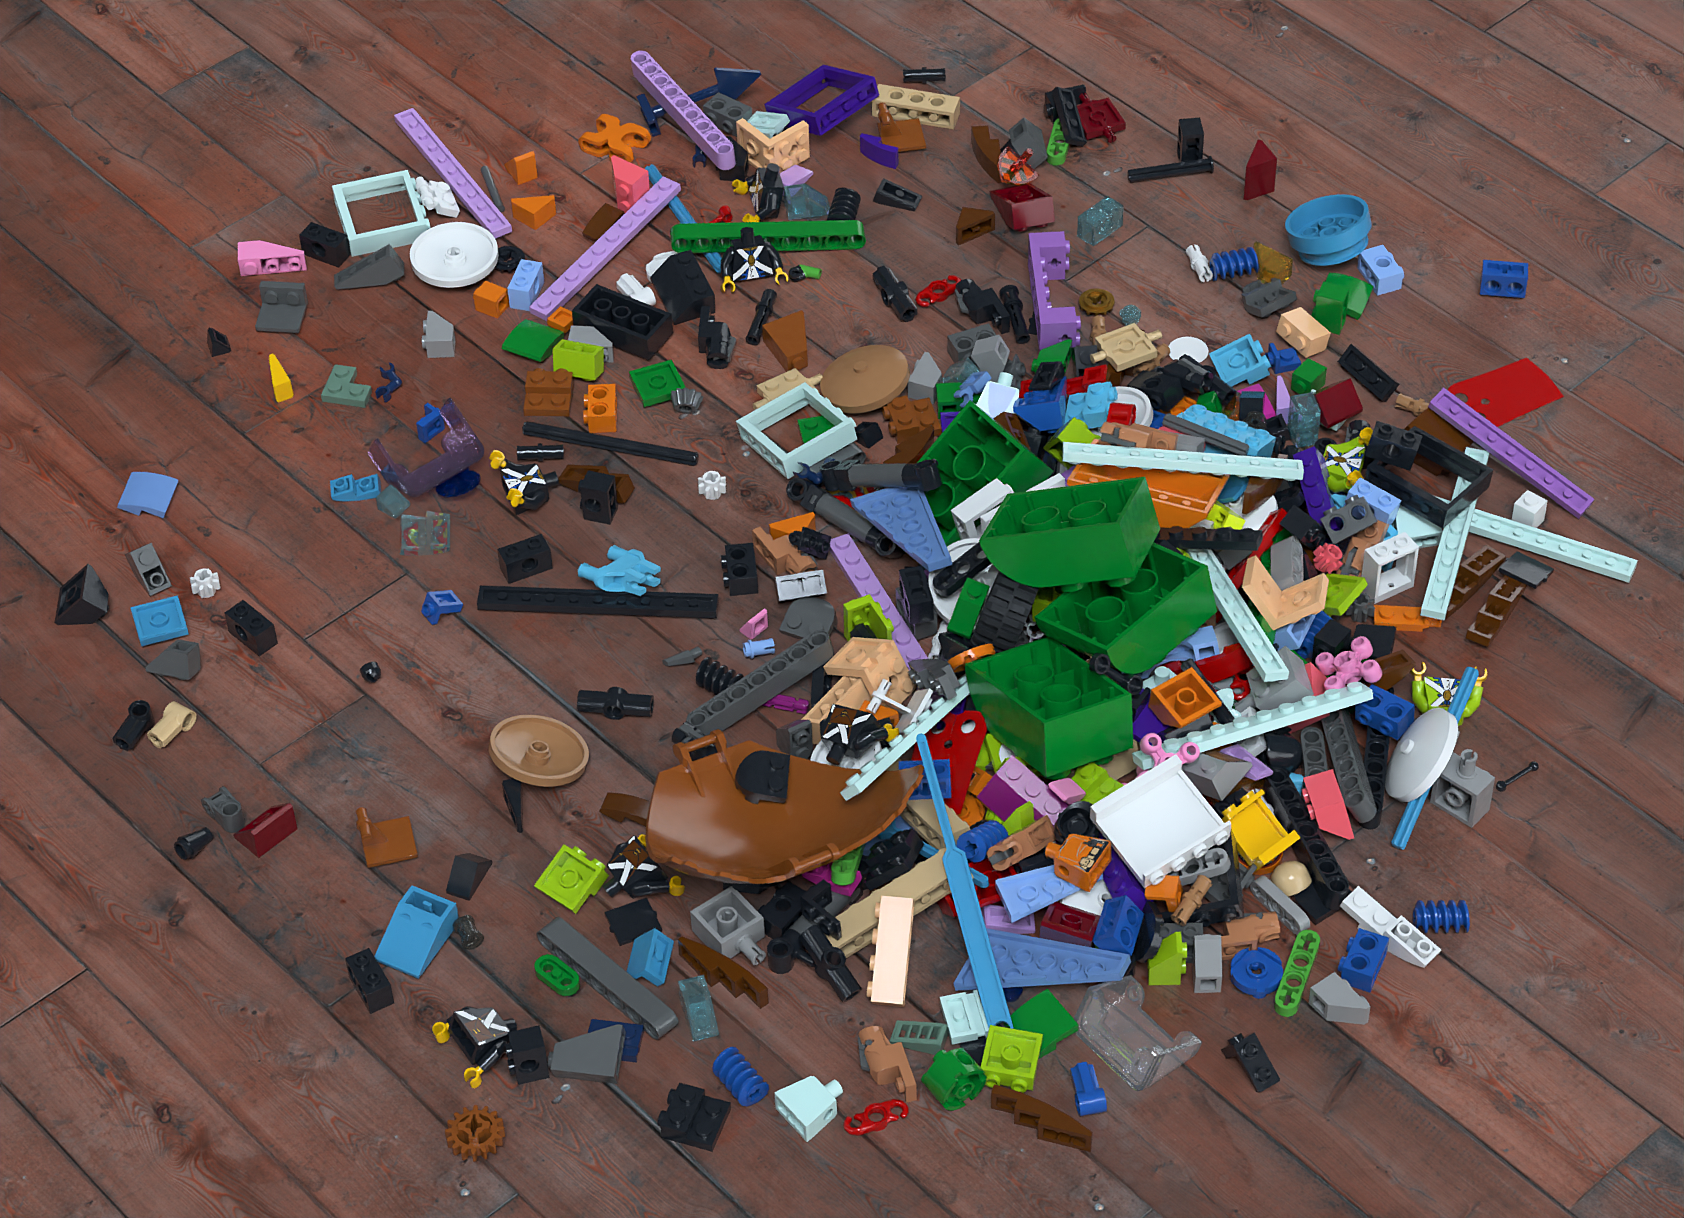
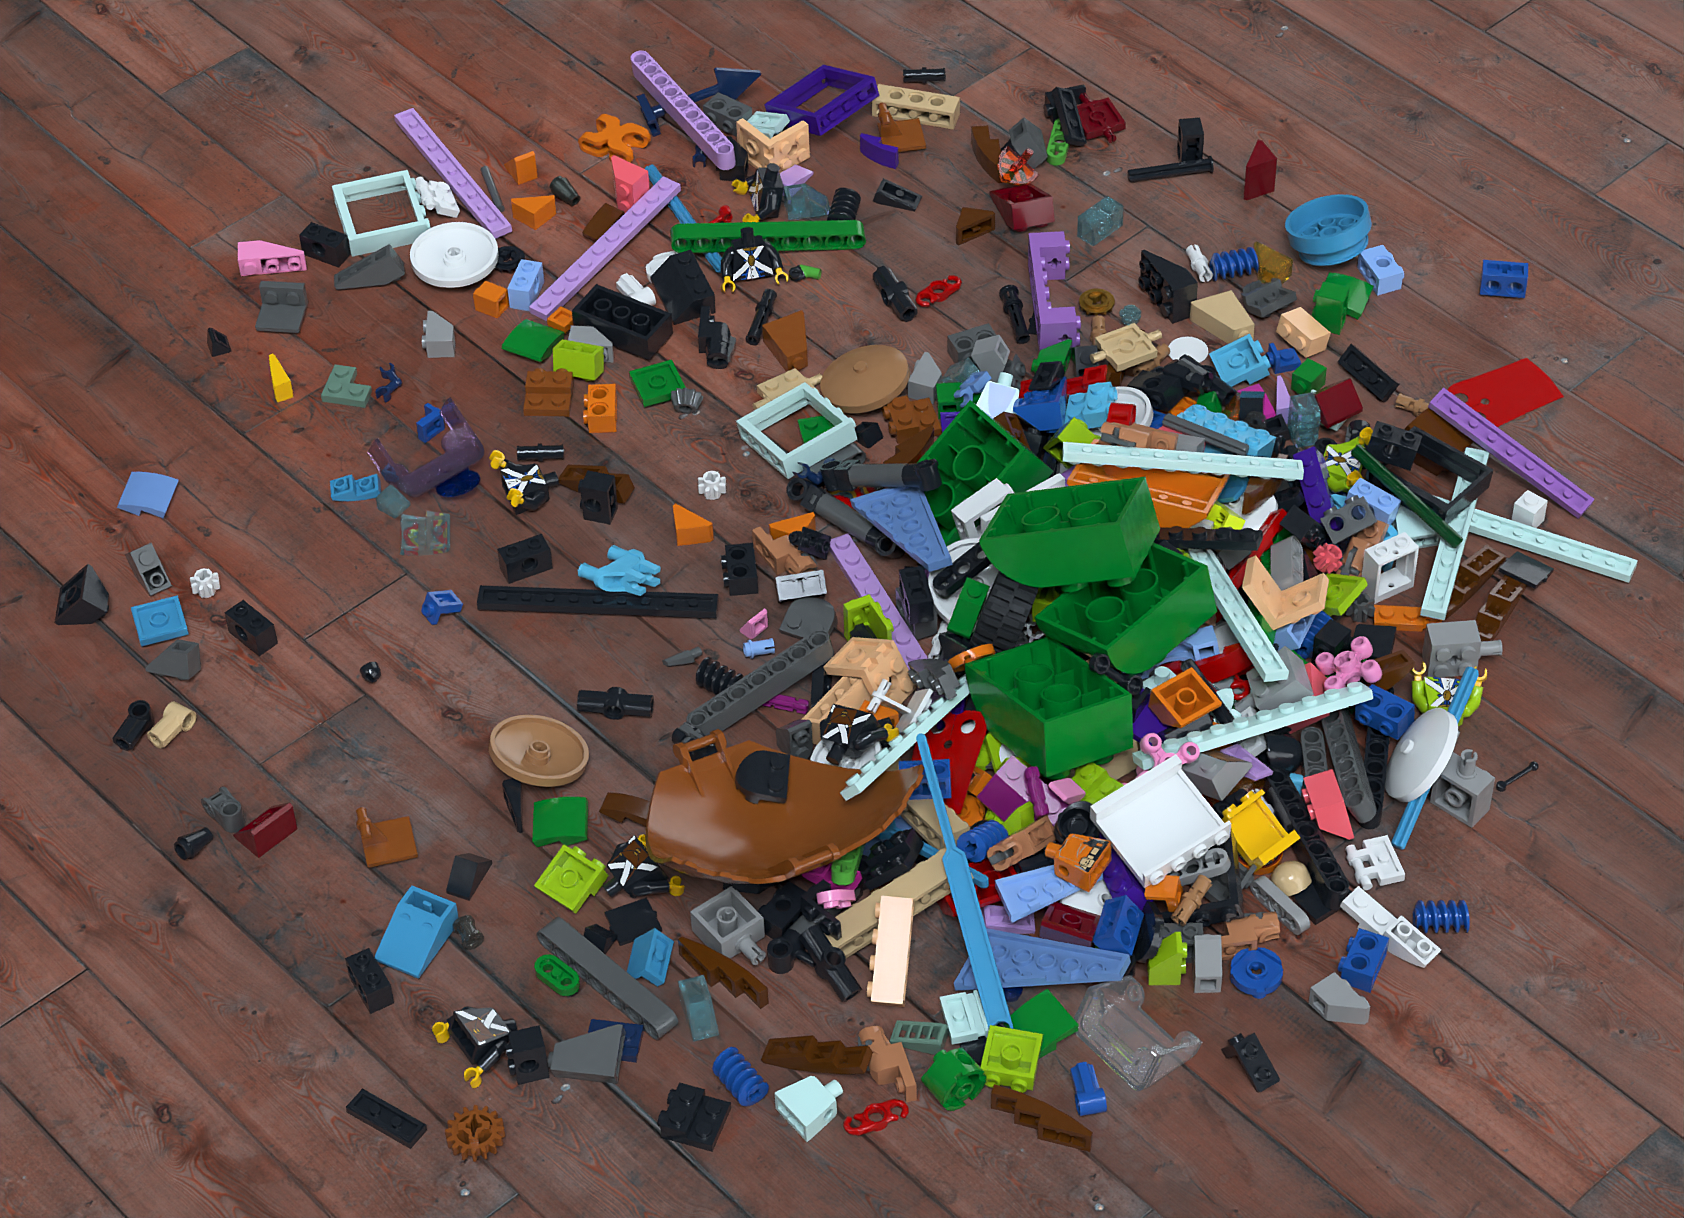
(386, 1118): none -> black tile
(560, 820): none -> green slope
(564, 190): none -> pearl dark grey cone
(600, 937): none -> black slope
(610, 443): black axle -> none
(691, 527): none -> orange slope
(809, 1055): none -> reddish brown slope
(836, 898): none -> bright pink plate
(982, 305): black plate -> none
(1036, 791): none -> magenta axle
(1167, 285): none -> black slope
(1222, 316): none -> tan slope
(1293, 971): bright green beam -> none
(1383, 862): none -> white plate
(1406, 496): none -> dark green axle
(1453, 647): none -> light grey brick

